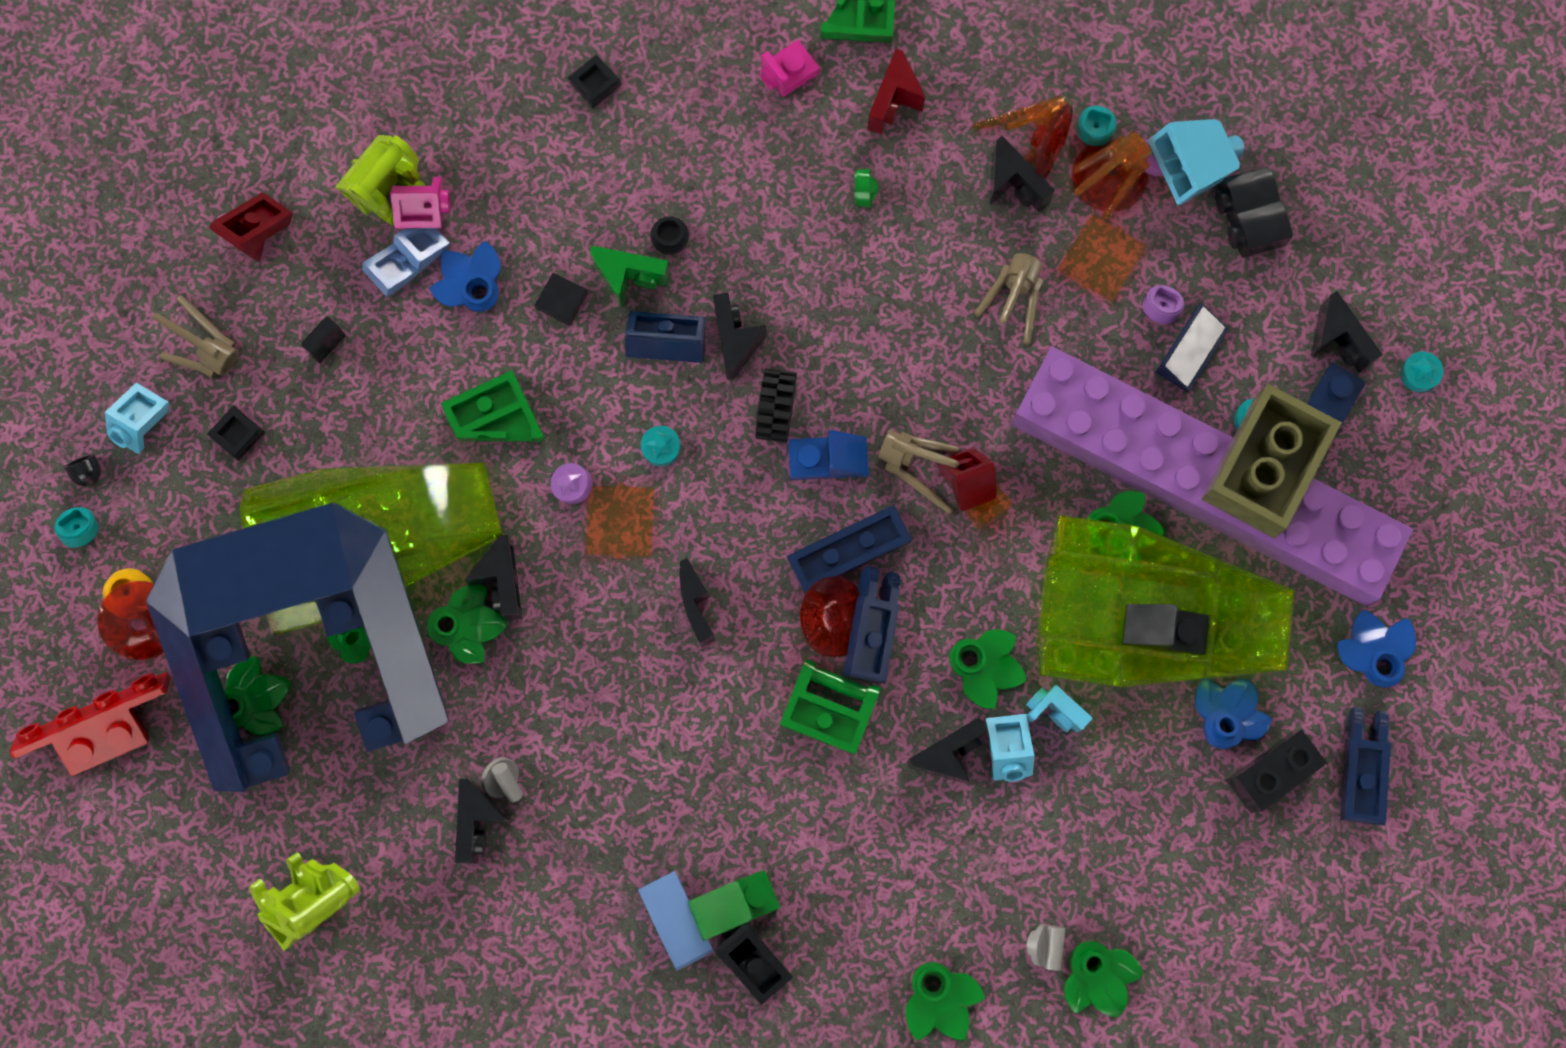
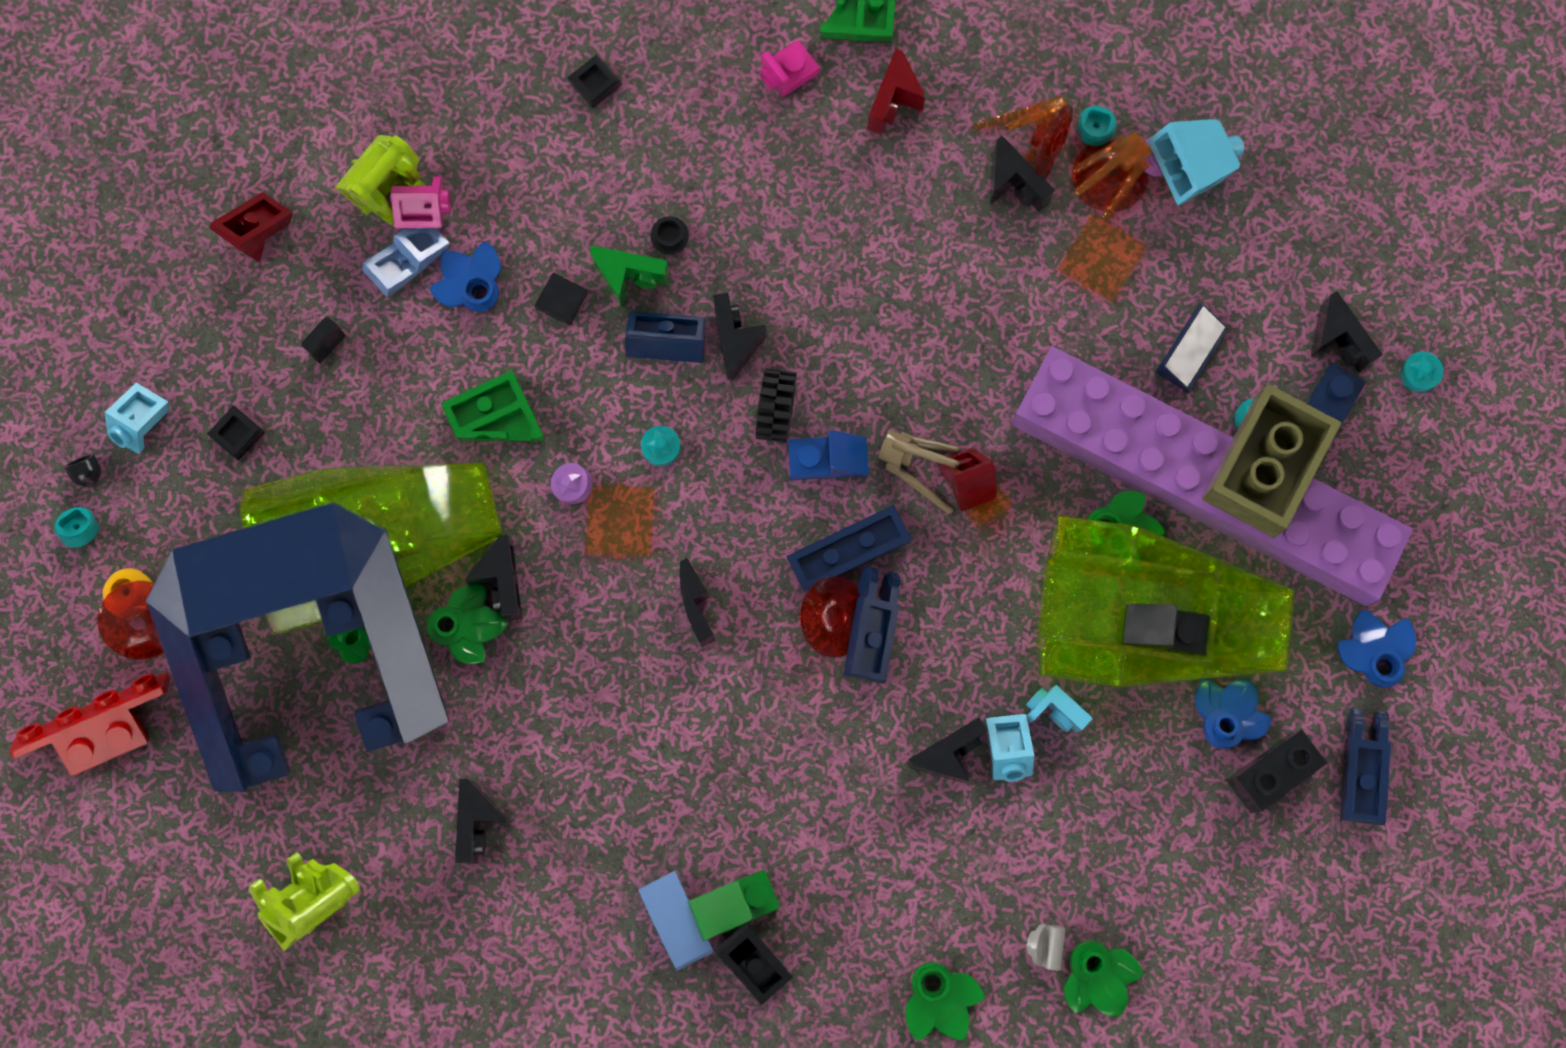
(214, 354): dark tan plant -> none
(256, 696): green plate -> none
(501, 779): light grey plate -> none
(825, 719): green plate -> none
(865, 188): green tile -> none
(993, 666): green plate -> none
(1020, 278): dark tan plant -> none
(1163, 304): medium lavender tile -> none
(1254, 212): black brick -> none

